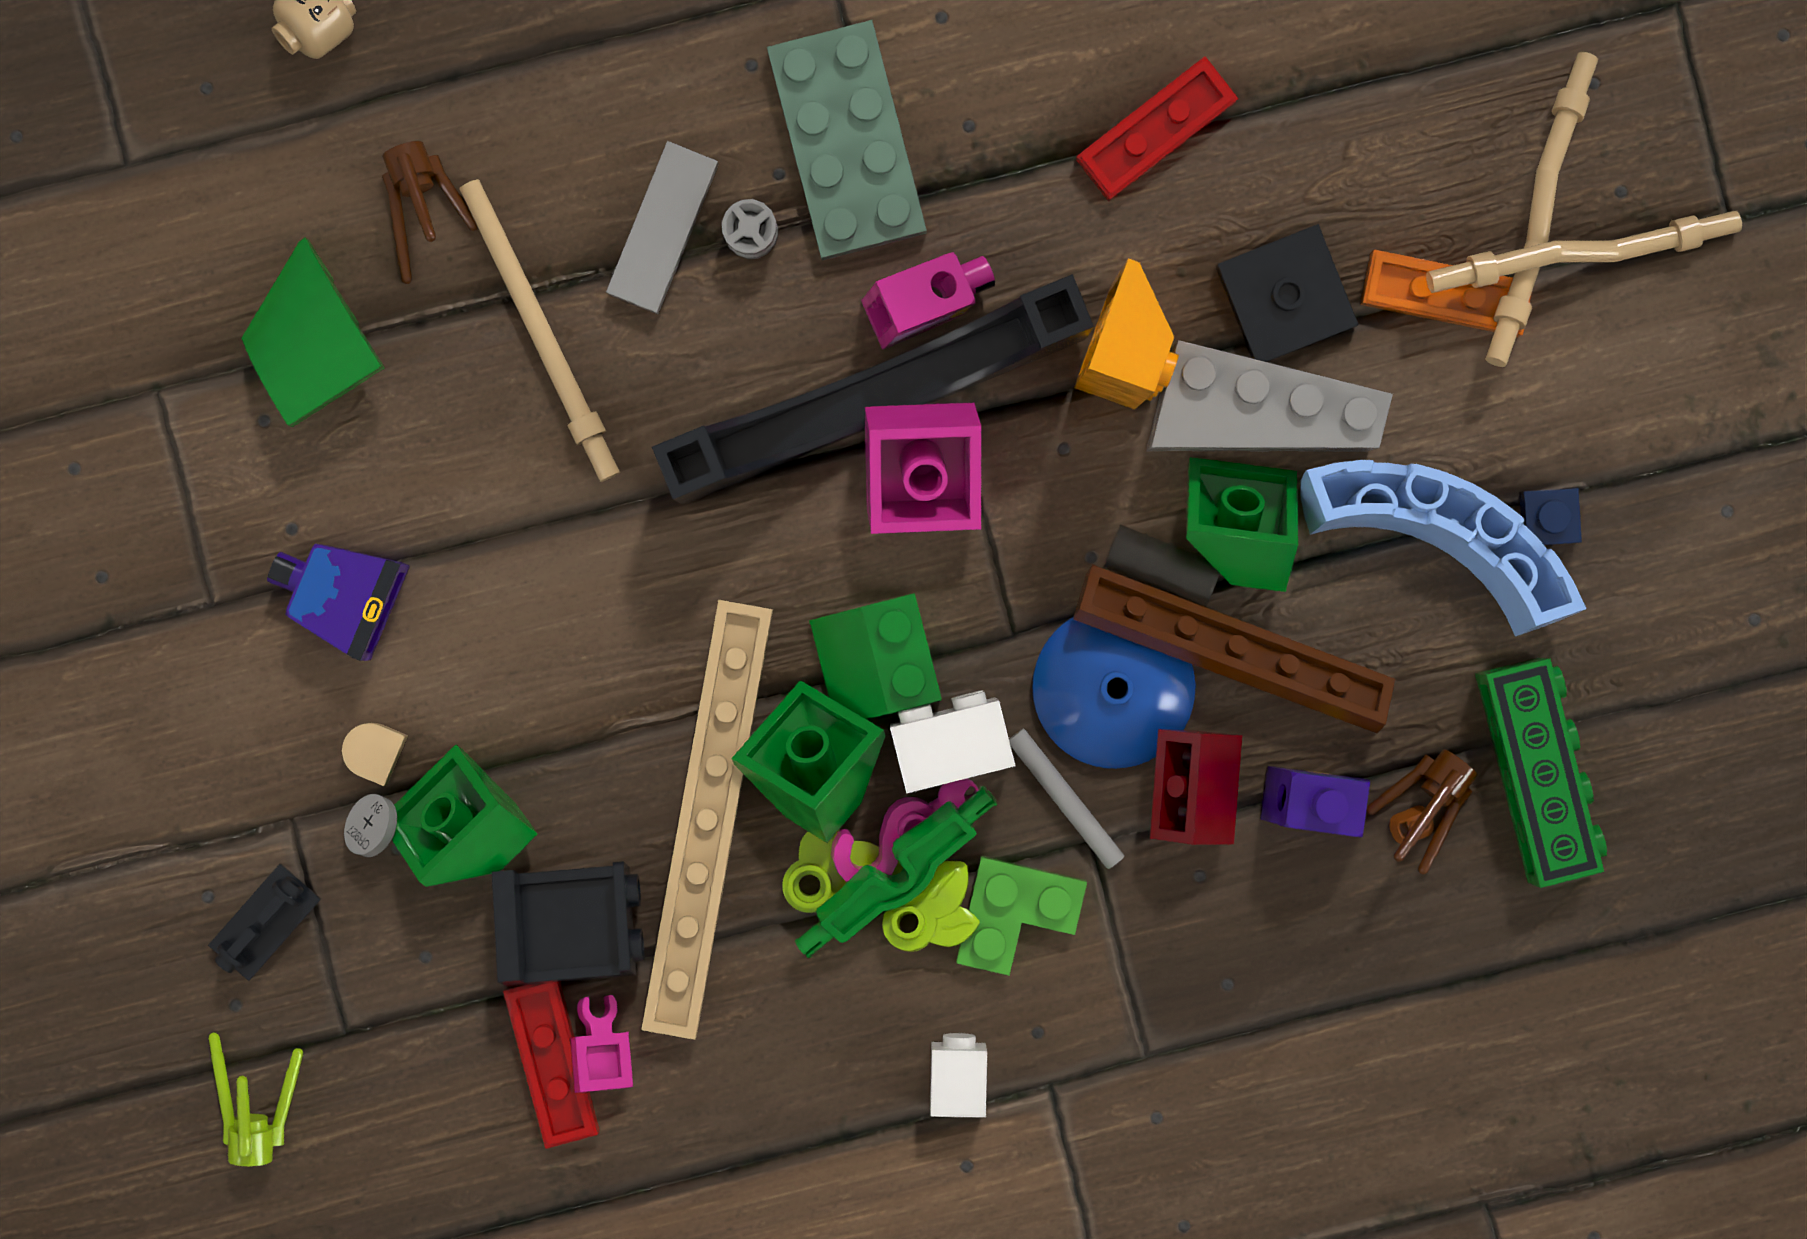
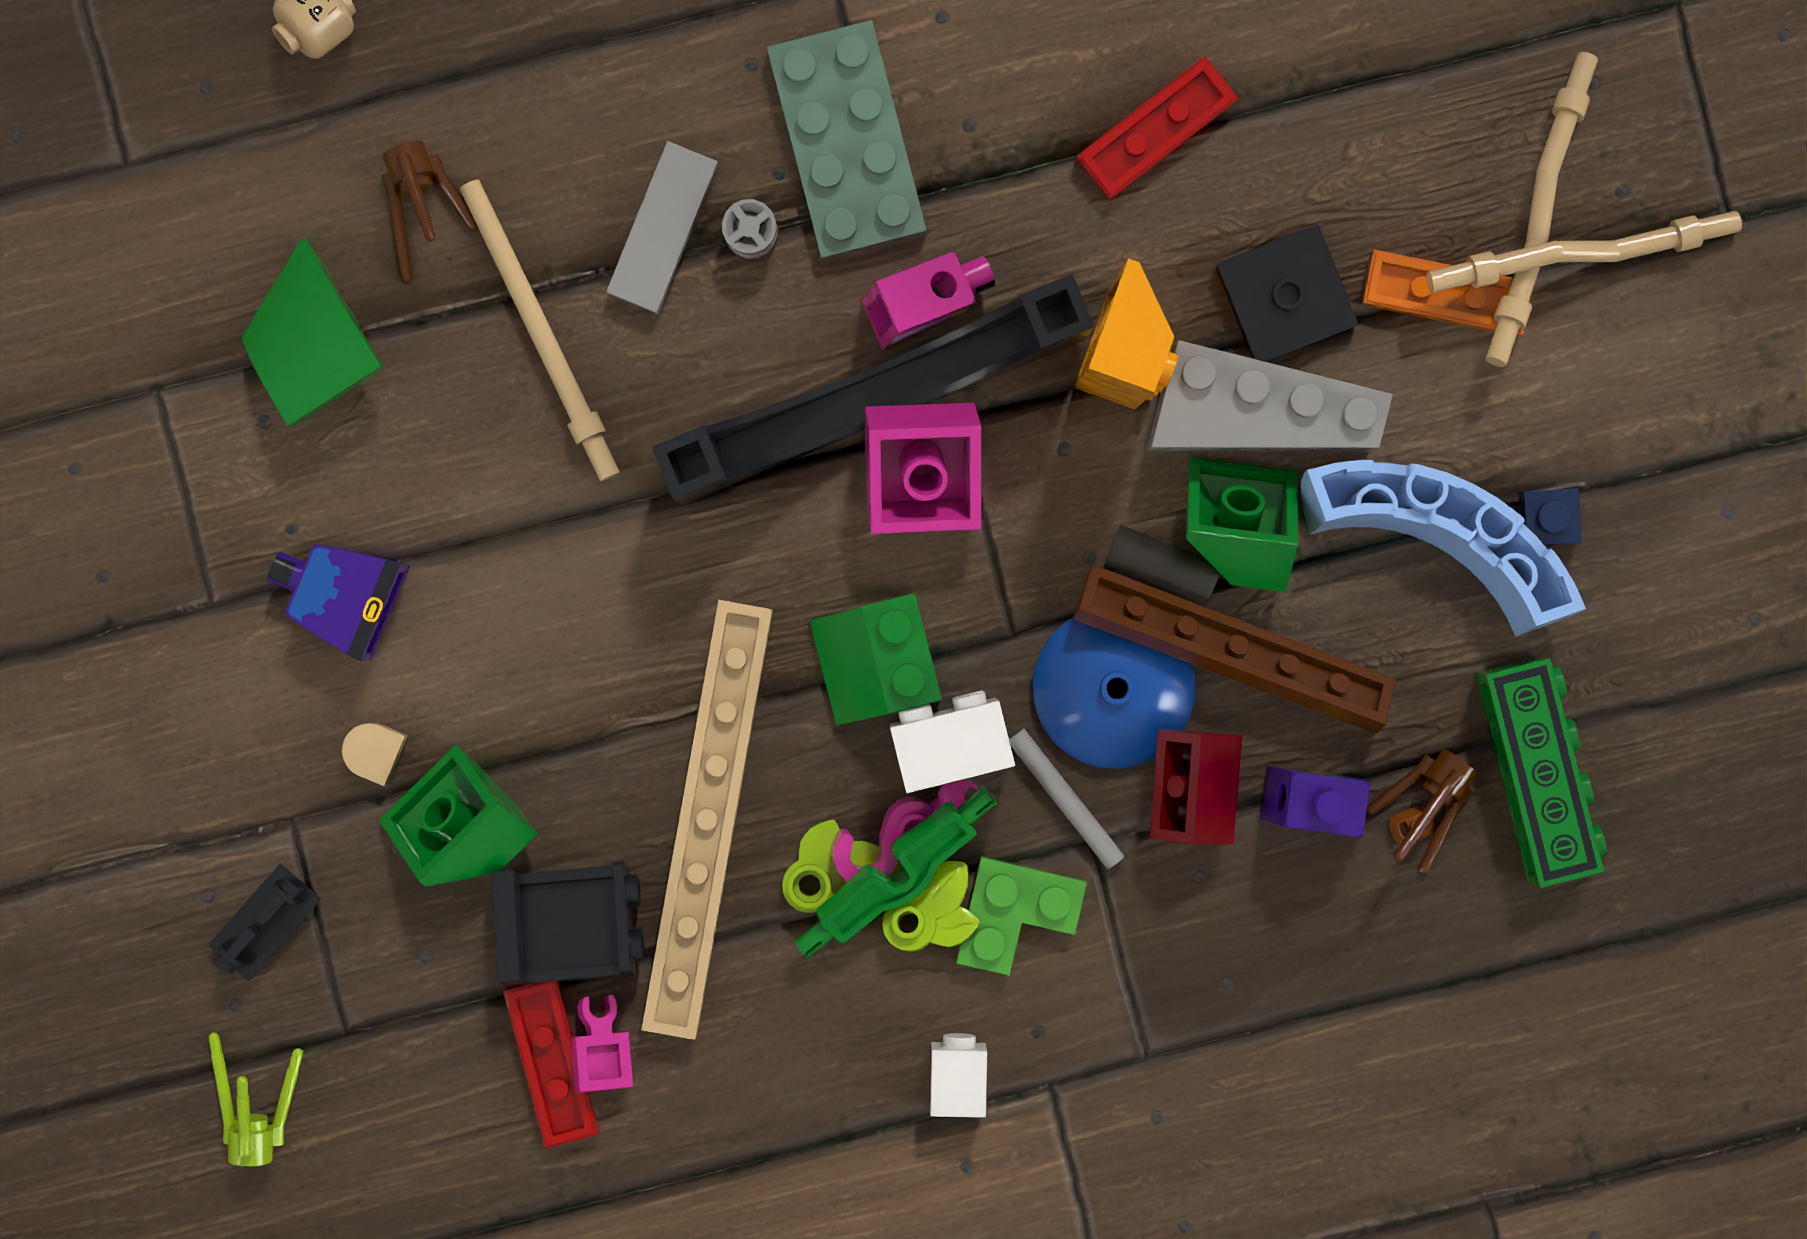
(370, 825): light grey piece -> none
(812, 760): green slope -> none

